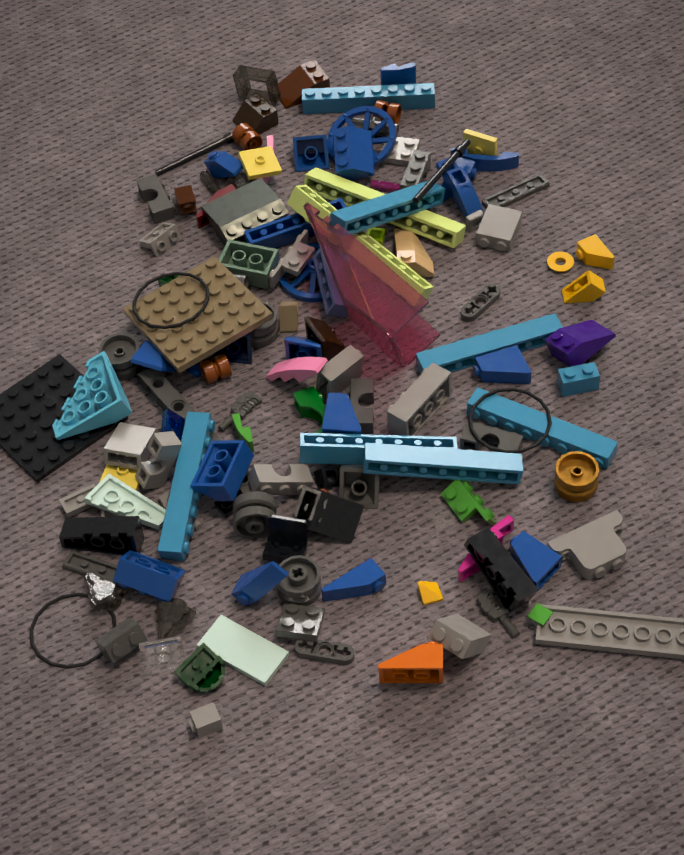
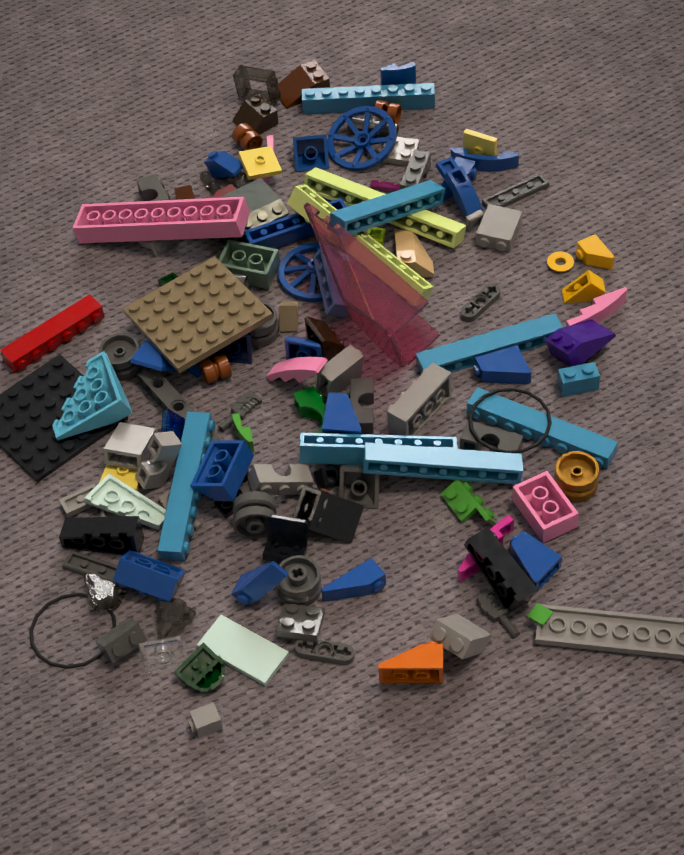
(52, 333): none -> red brick
(161, 220): none -> bright pink brick
(172, 325): black piece -> none
(227, 138): black bar -> none
(294, 260): light grey bracket -> none
(353, 153): blue slope -> none
(429, 592): yellow slope -> none
(457, 153): black bar -> none
(545, 506): none -> bright pink brick
(593, 546): light grey brick -> none
(601, 307): none -> bright pink slope

